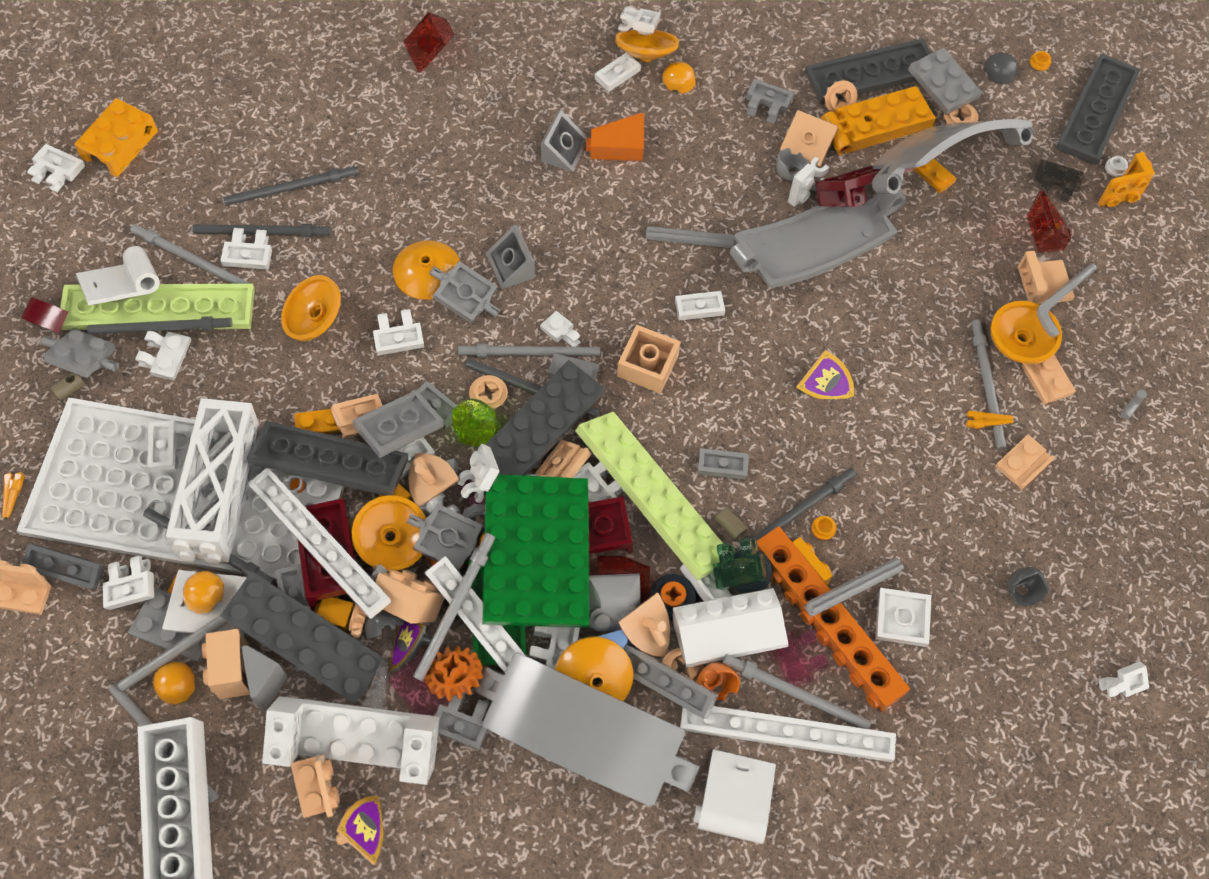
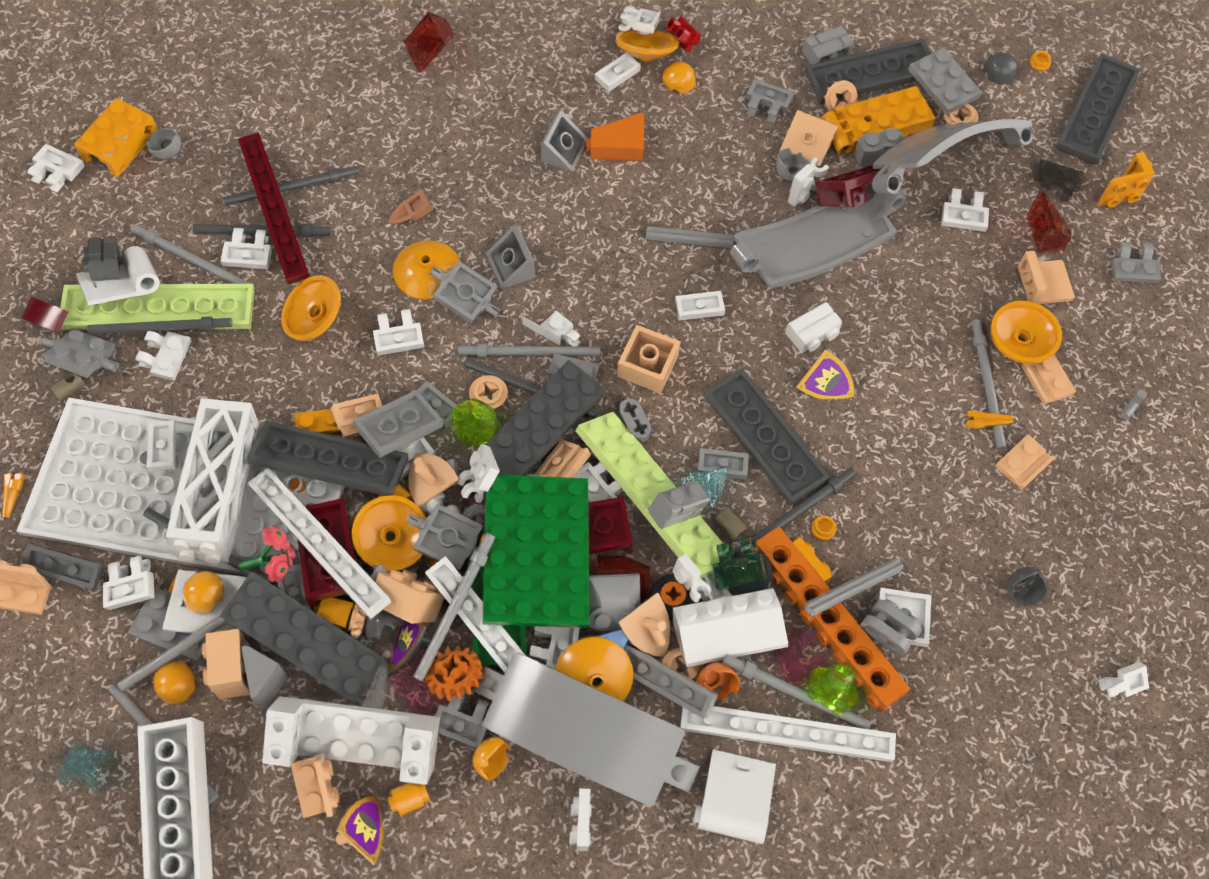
(83, 765): none -> clear light blue brick
(102, 258): none -> dark grey brick
(164, 137): none -> light grey hair
(273, 208): none -> dark red plate
(277, 567): none -> coral plant
(408, 798): none -> light orange brick
(412, 208): none -> nougat plate
(491, 757): none -> light orange hair
(540, 330): none -> white sticker
(580, 833): none -> white plate
(639, 417): none -> light grey beam
(678, 504): none -> light grey brick
(683, 32): none -> red hips
(689, 576): none -> white plate
(711, 481): none -> clear light blue brick
(766, 436): none -> dark grey plate
(814, 327): none -> white brick
(827, 45): none -> light grey brick
(833, 688): none -> clear neon green plate
(874, 145): none -> light grey brick
(891, 627): none -> light grey brick
(936, 175): light orange plate -> none
(965, 216): none -> white plate
(1042, 310): light grey piece -> none
(1116, 166): white plate -> none
(1136, 269): none -> light grey plate

